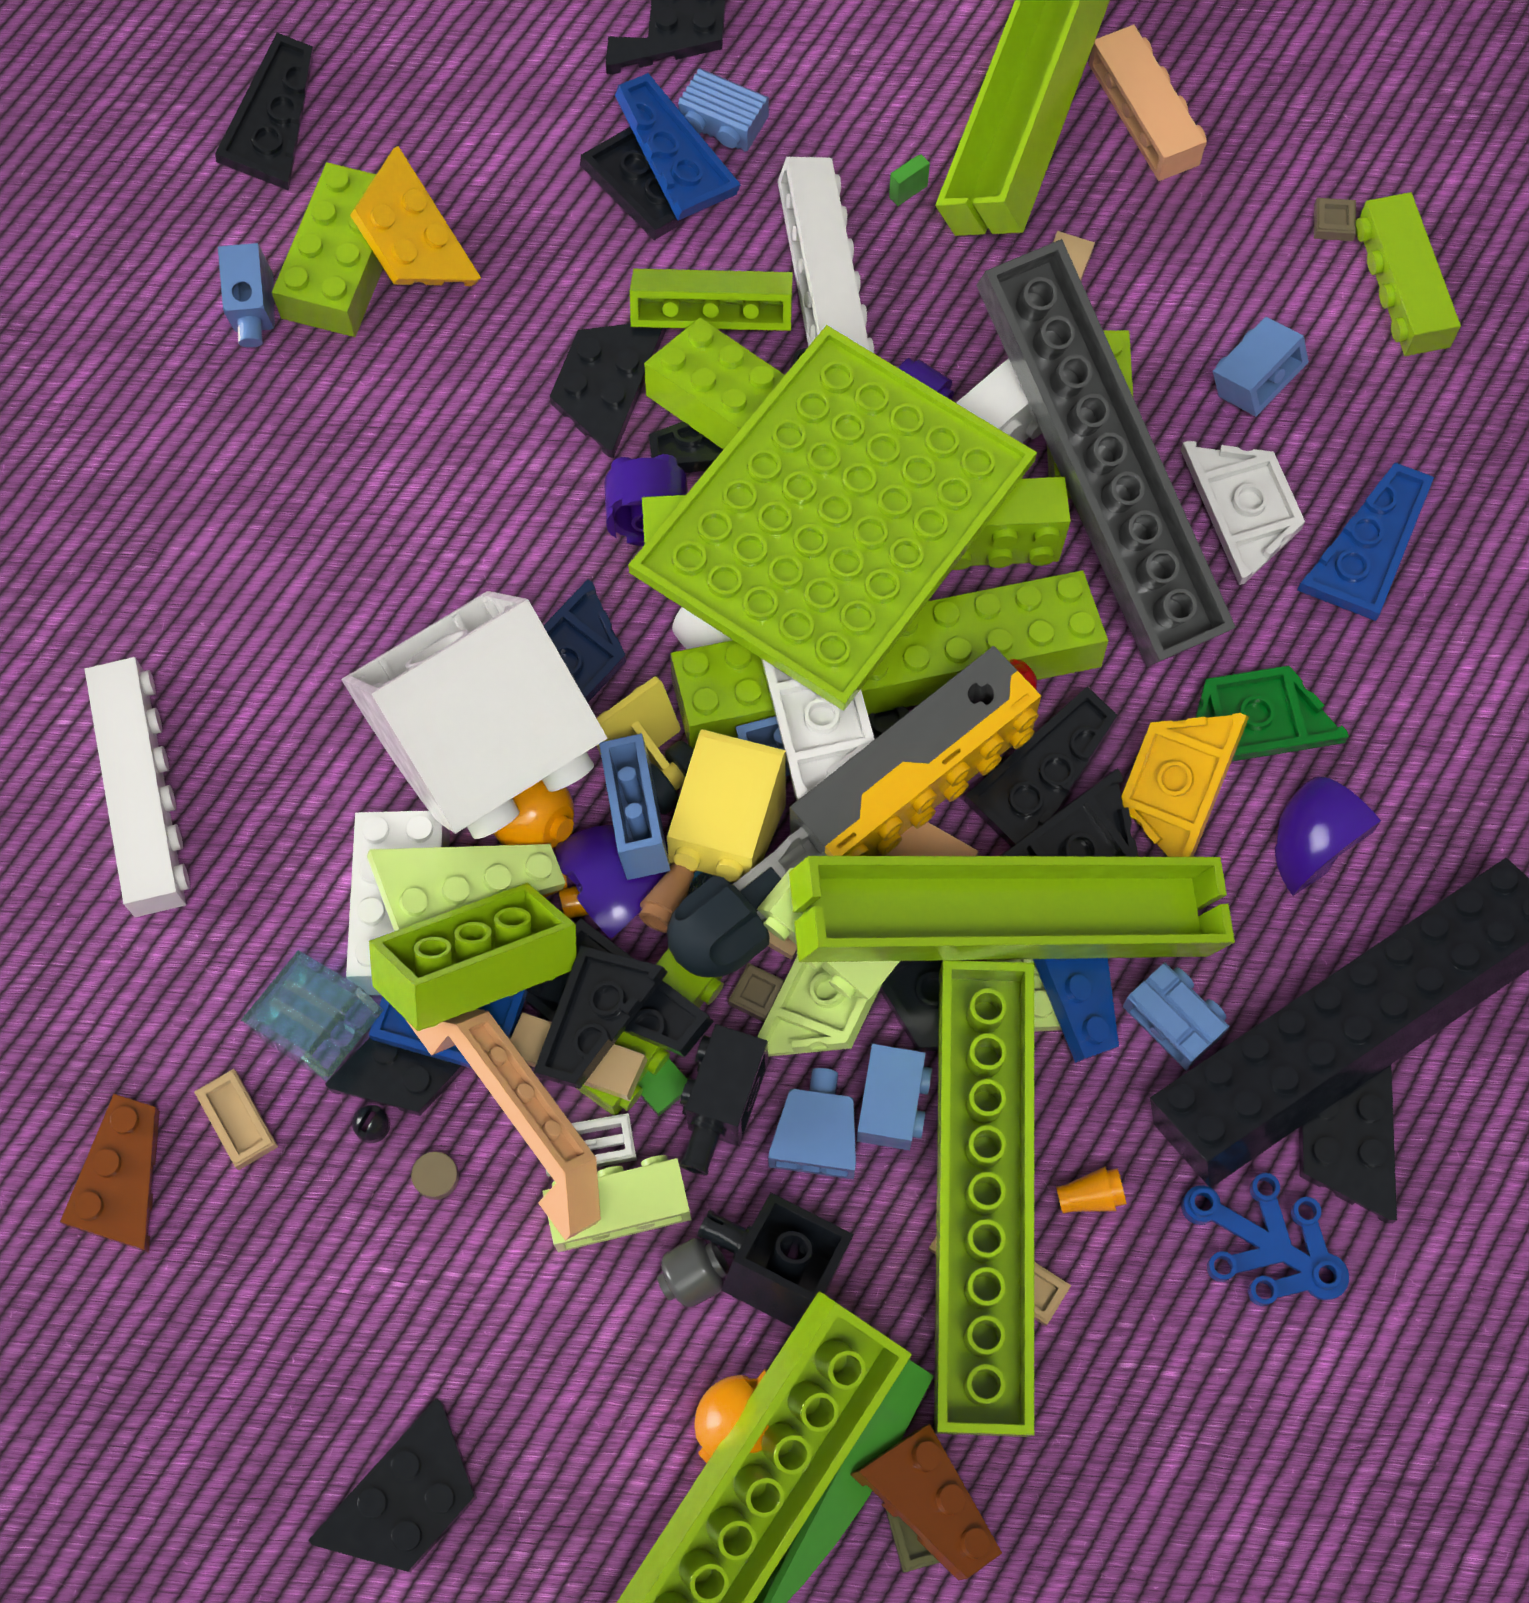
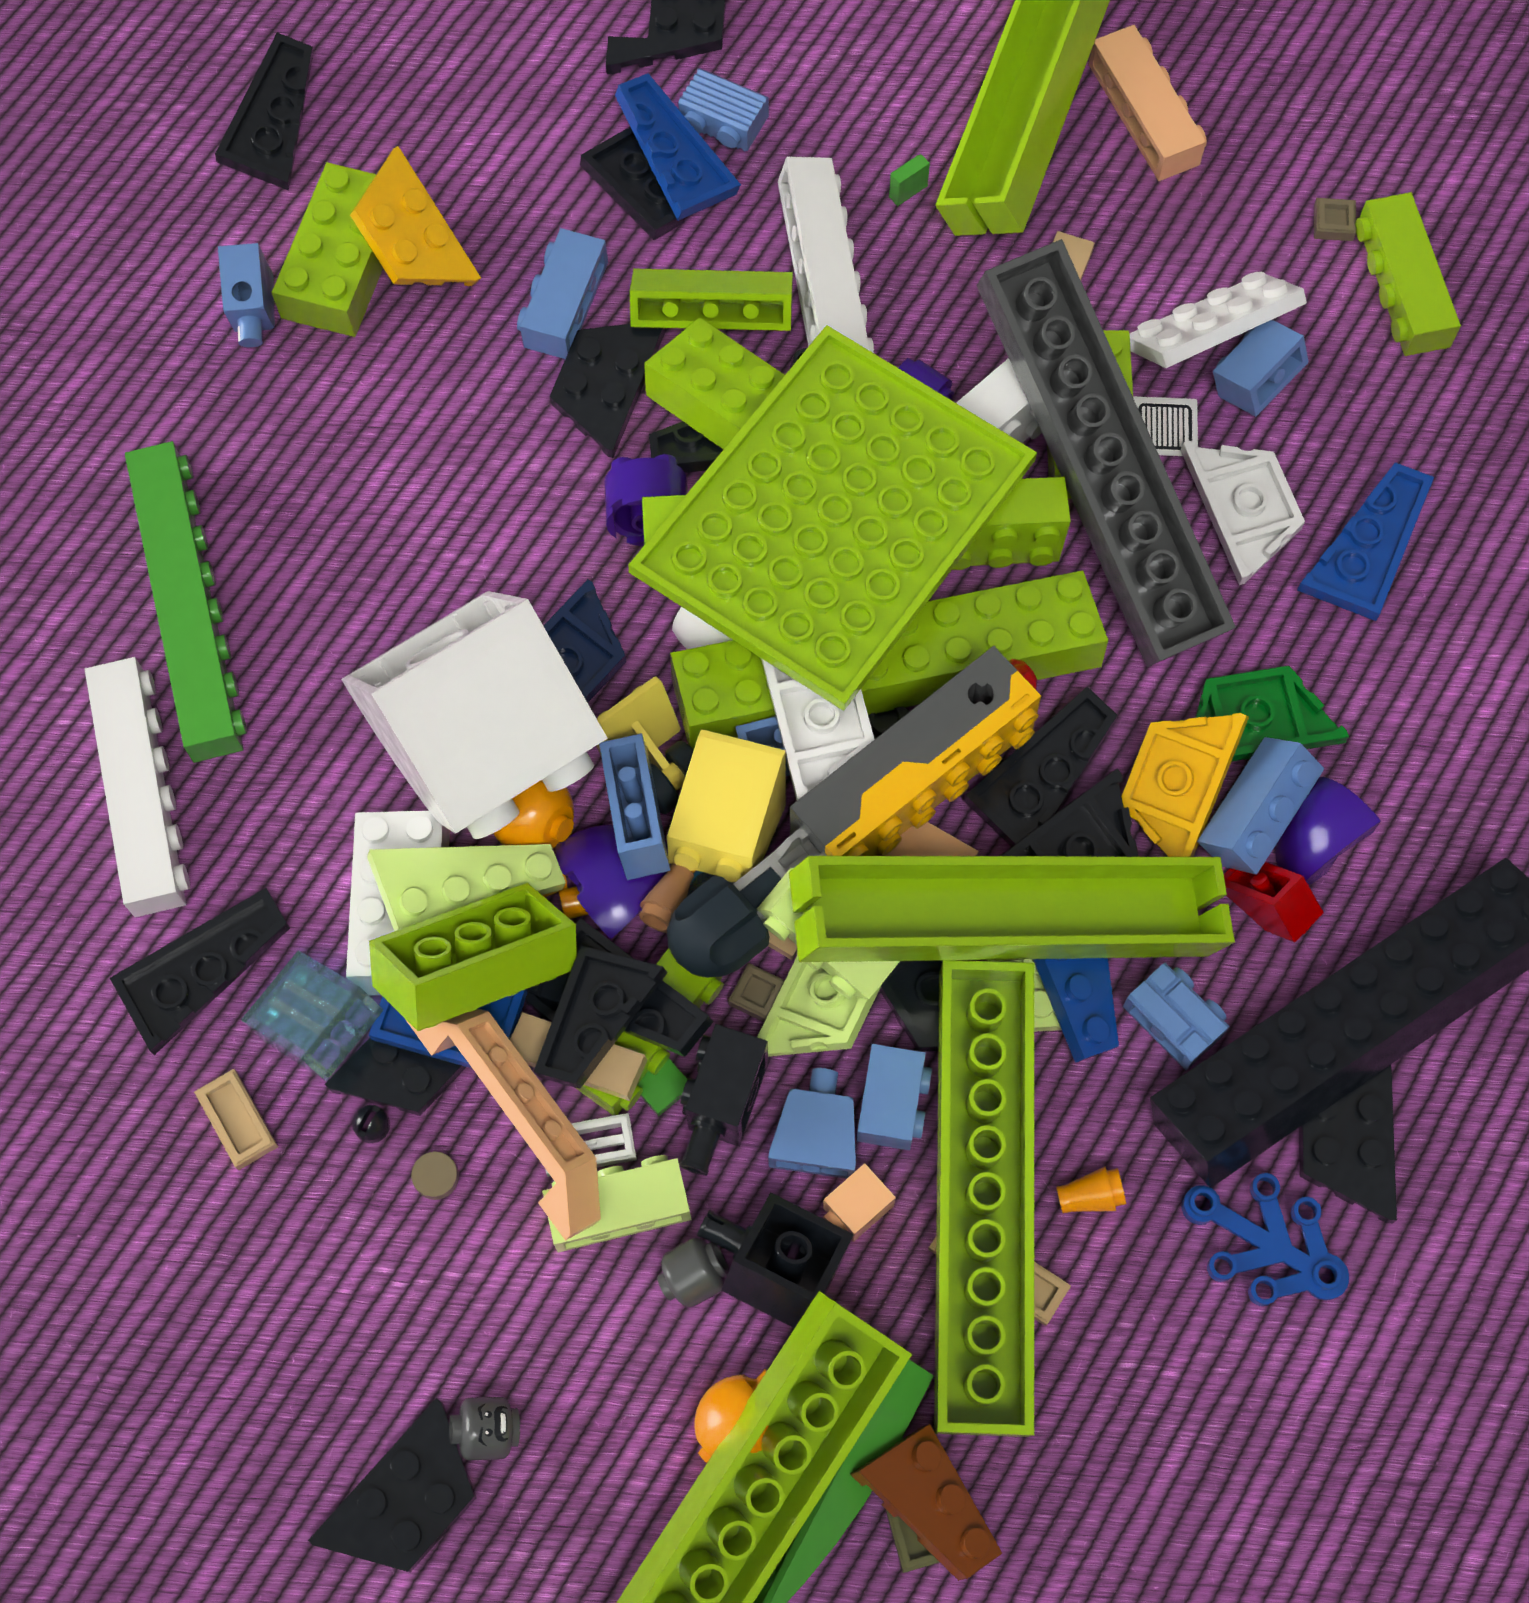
(116, 1179): dark orange wing -> none
(184, 602): none -> bright green brick
(190, 972): none -> black wing
(485, 1428): none -> dark grey head
(562, 292): none -> medium blue brick
(858, 1202): none -> light nougat brick
(1169, 422): none -> white sticker
(1215, 319): none -> white plate
(1261, 804): none -> medium blue brick
(1274, 900): none -> red slope

